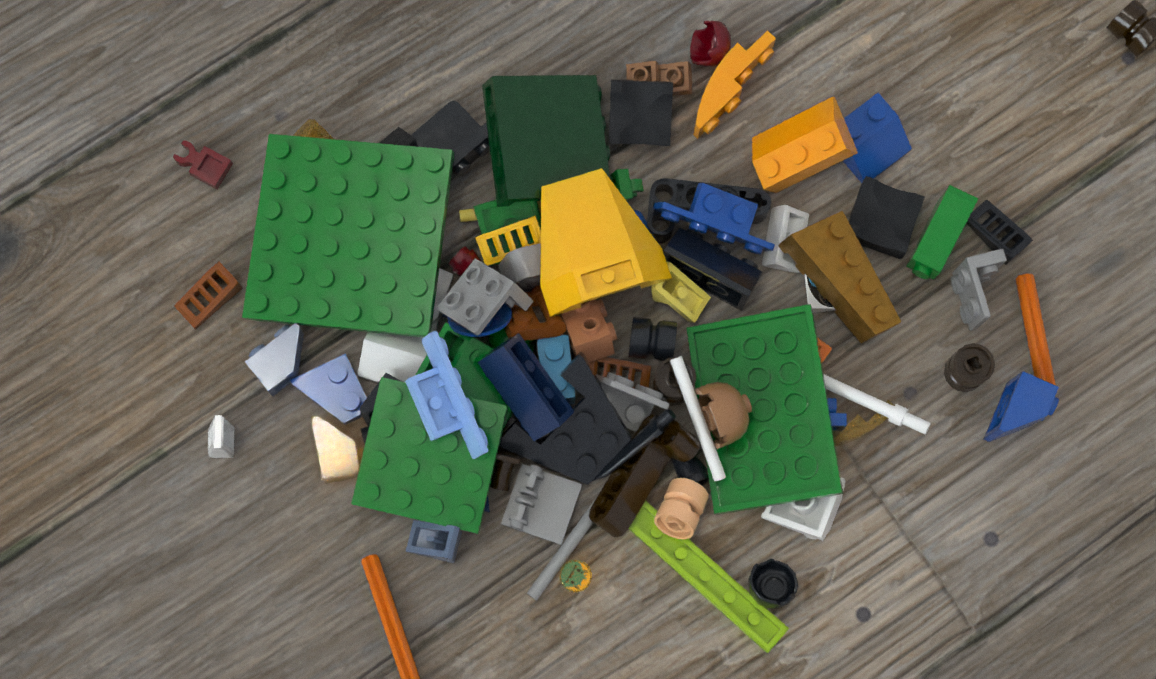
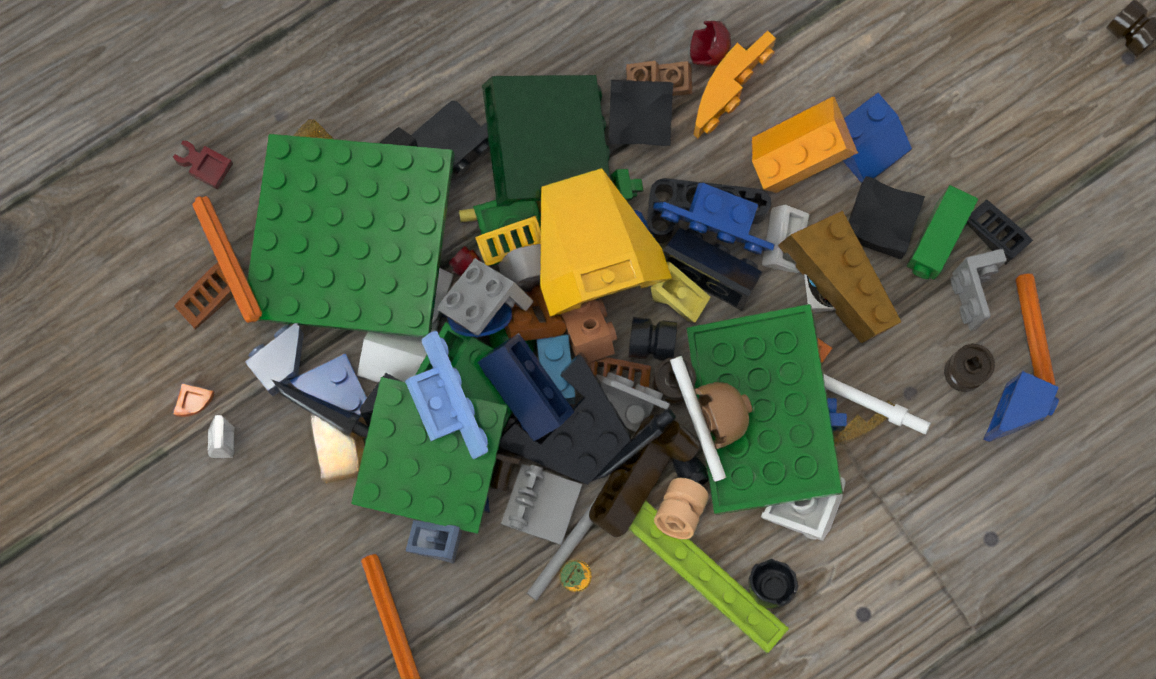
(192, 400): none -> tile
(227, 259): none -> orange axle
(333, 415): none -> black bar

